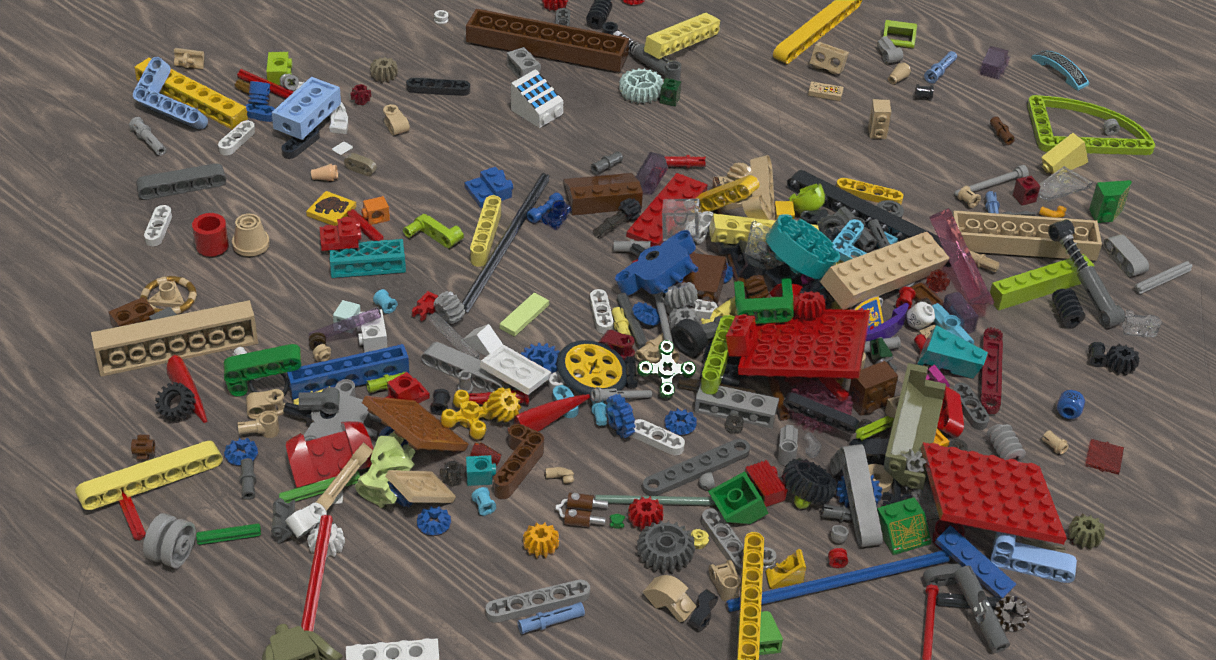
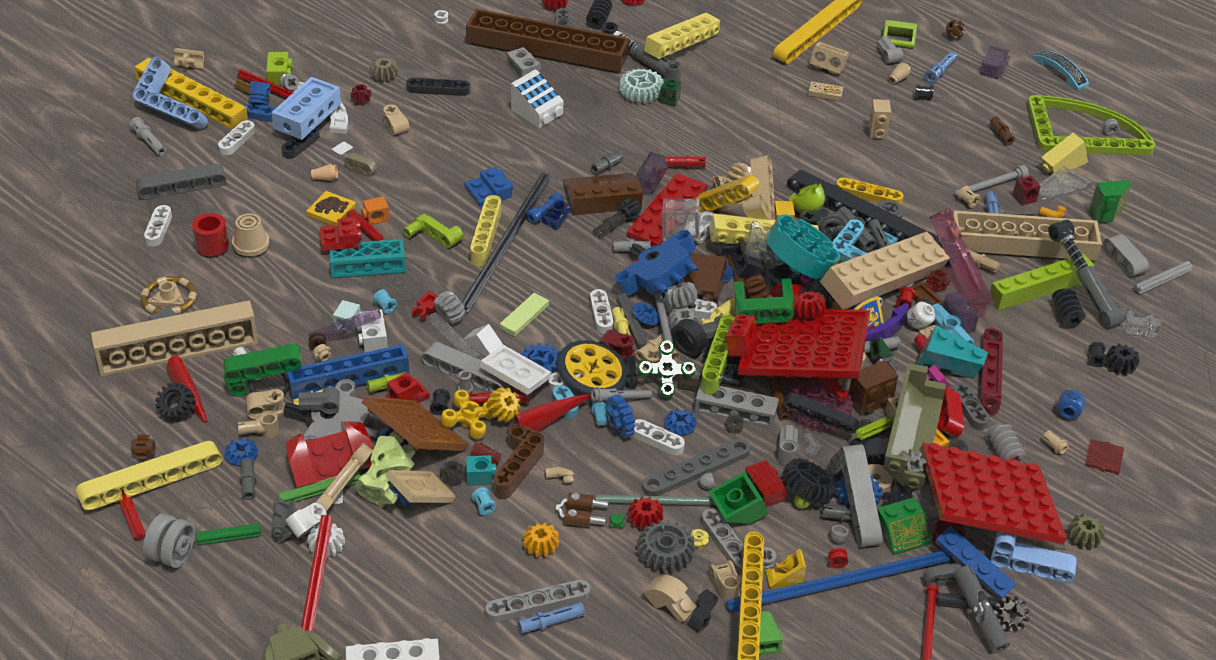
(131, 313): reddish brown brick -> none
(433, 527): blue gear -> none
(955, 29): none -> reddish brown gear

